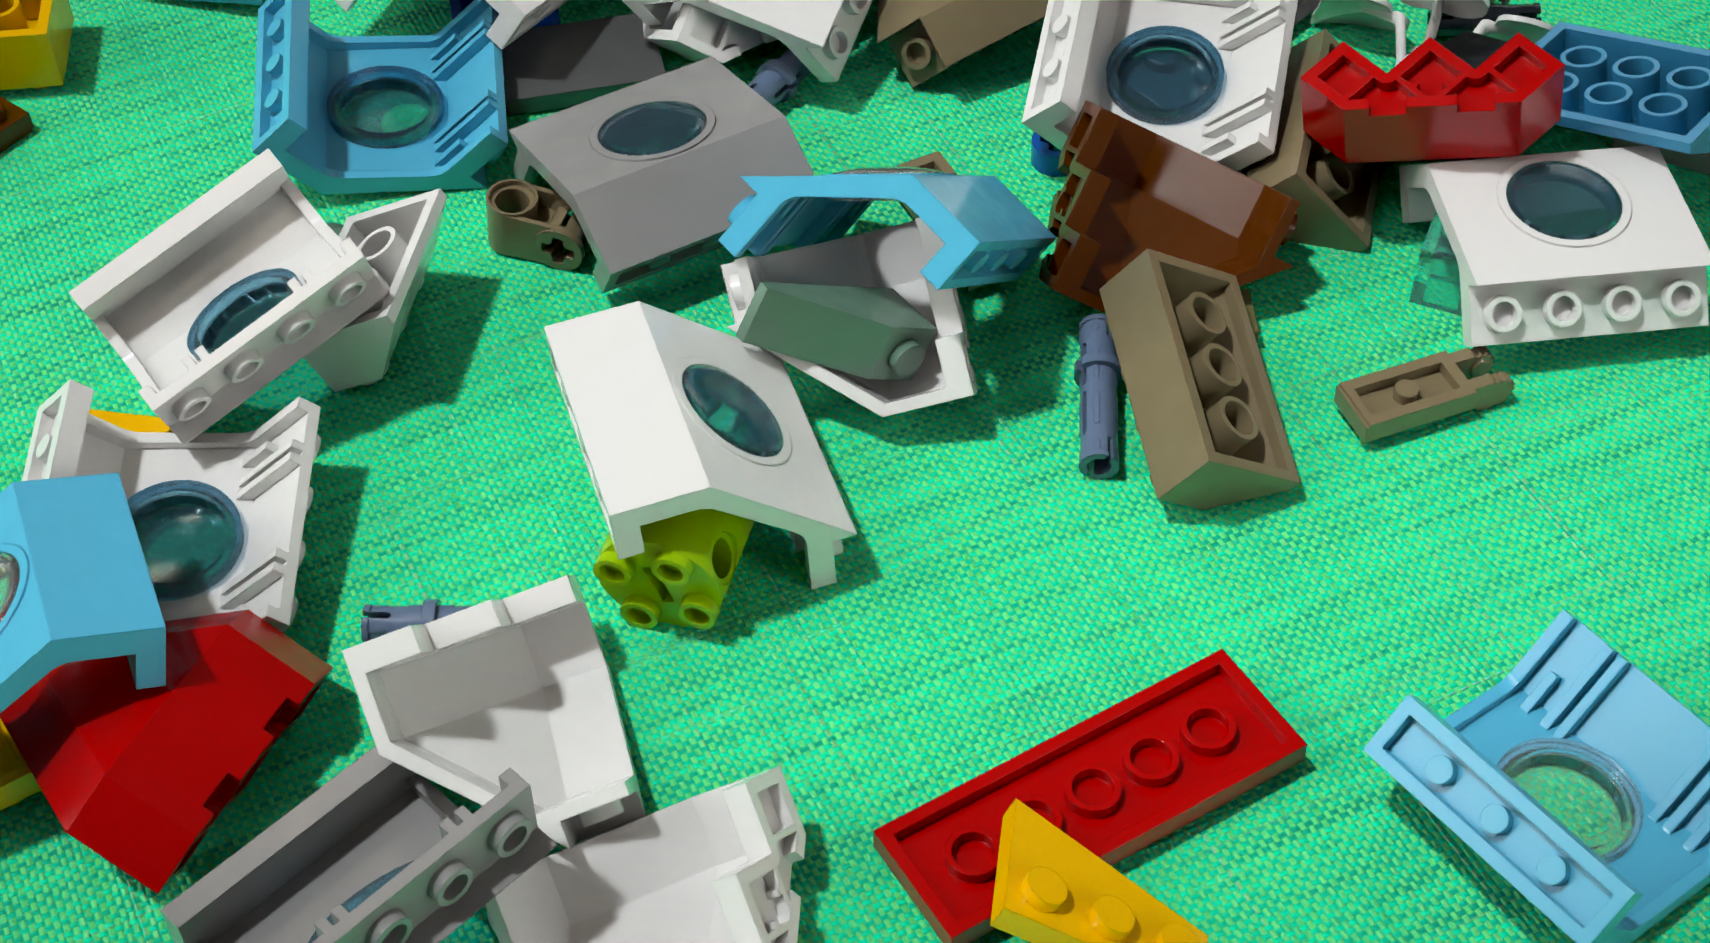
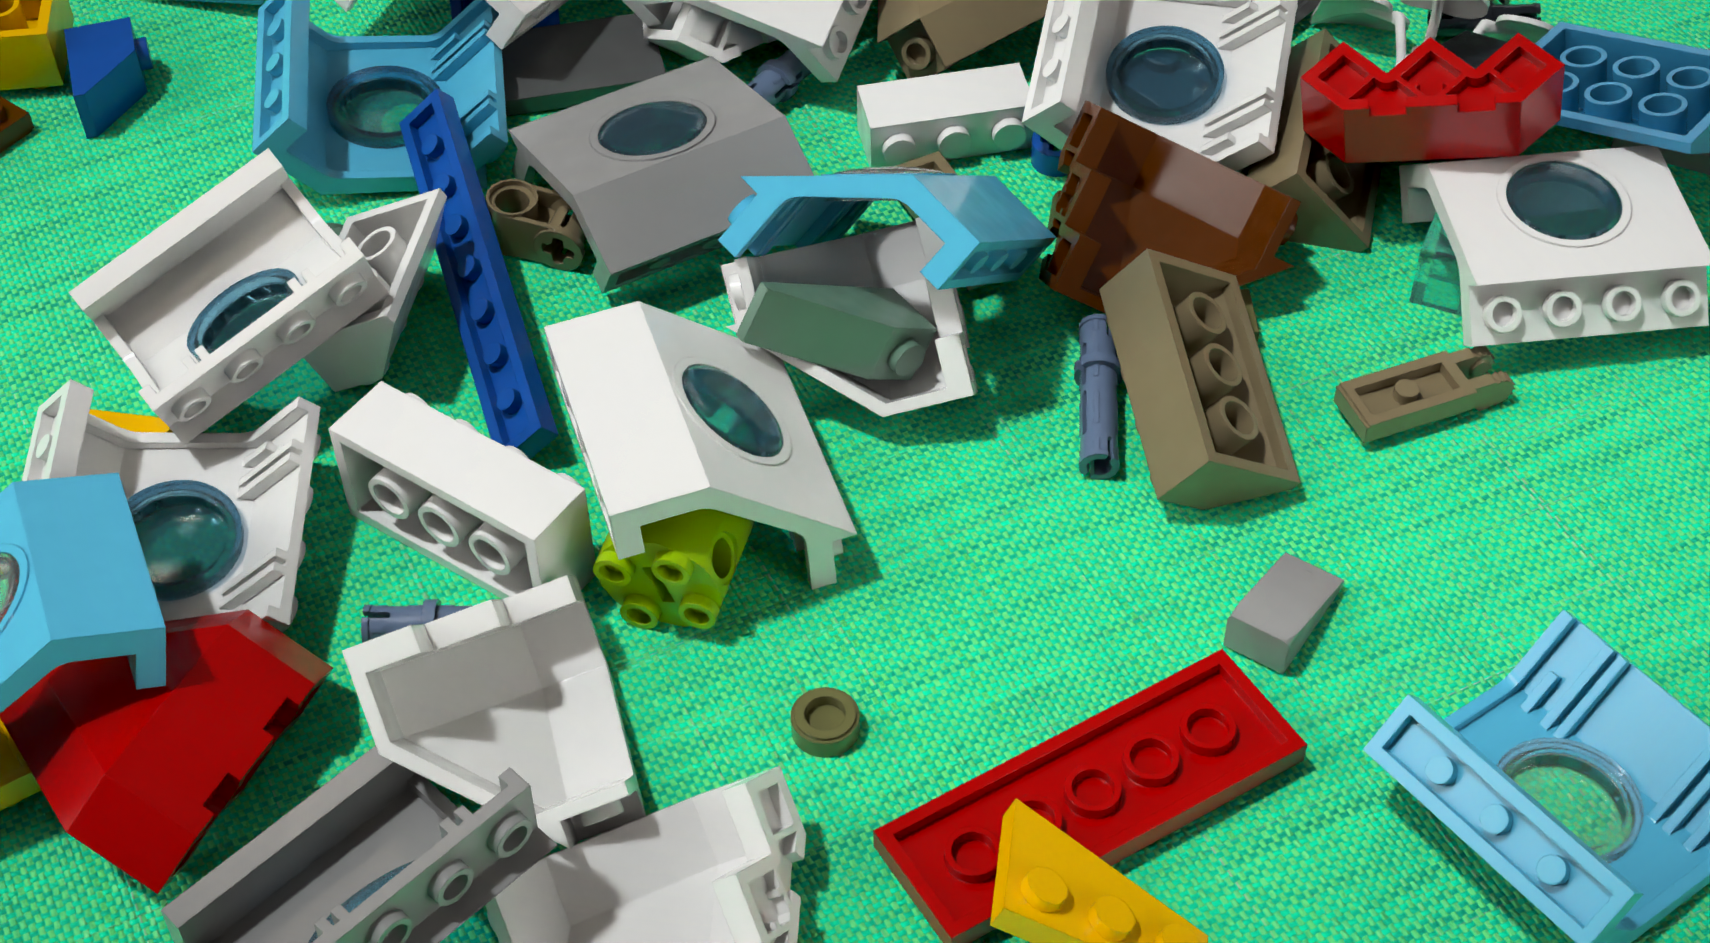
(106, 71): none -> blue slope
(460, 495): none -> white brick
(478, 280): none -> blue plate
(825, 722): none -> olive tile
(945, 112): none -> white brick
(1281, 612): none -> light grey slope

